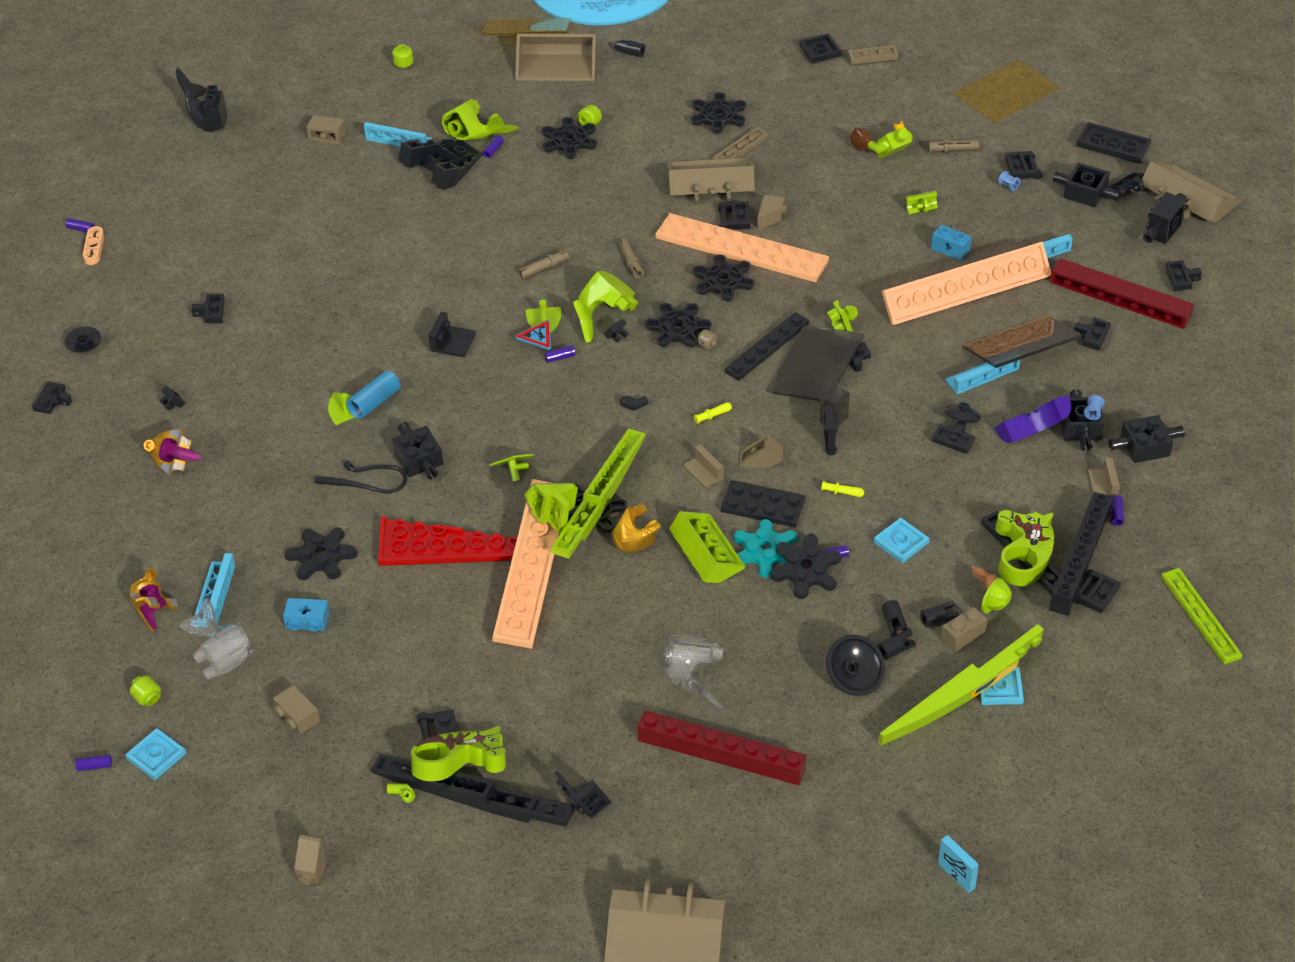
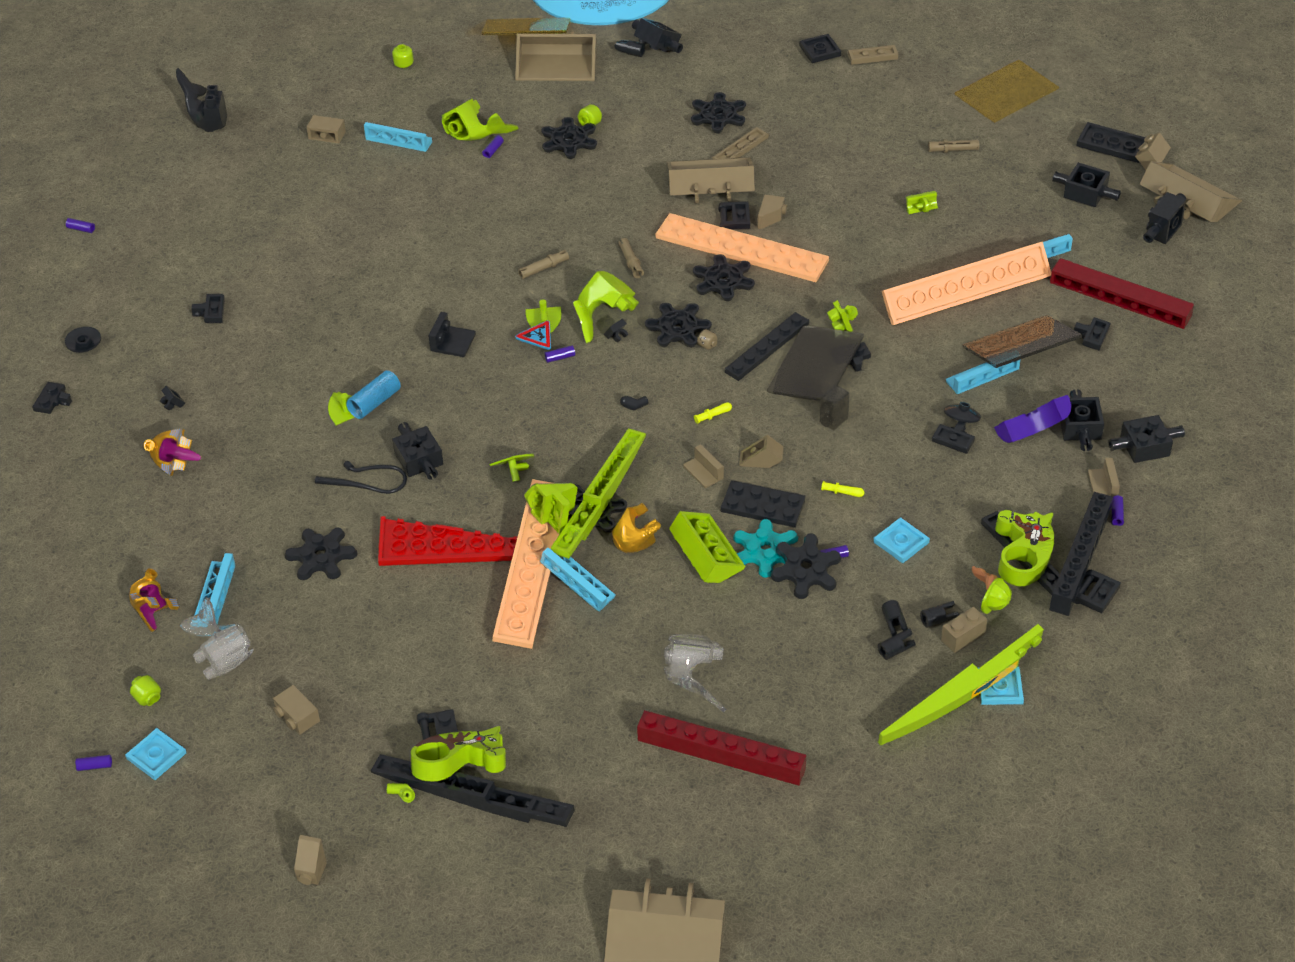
(91, 240): light nougat beam -> none
(306, 614): dark azure brick -> none
(446, 159): black wedge -> none
(563, 570): none -> medium azure fence
(588, 799): black bracket -> none
(657, 35): none -> black brick
(830, 430): black plate -> none
(862, 657): black dish -> none
(885, 146): lime torso -> none
(951, 242): dark azure brick -> none
(958, 864): medium azure tile -> none
(1009, 181): medium blue bush -> none
(1018, 167): black plate -> none
(1094, 407): medium blue bush -> none
(1132, 181): black hinge -> none
(1153, 149): none -> dark tan brick
(1180, 276): black hinge -> none
(1201, 616): lime tile -> none

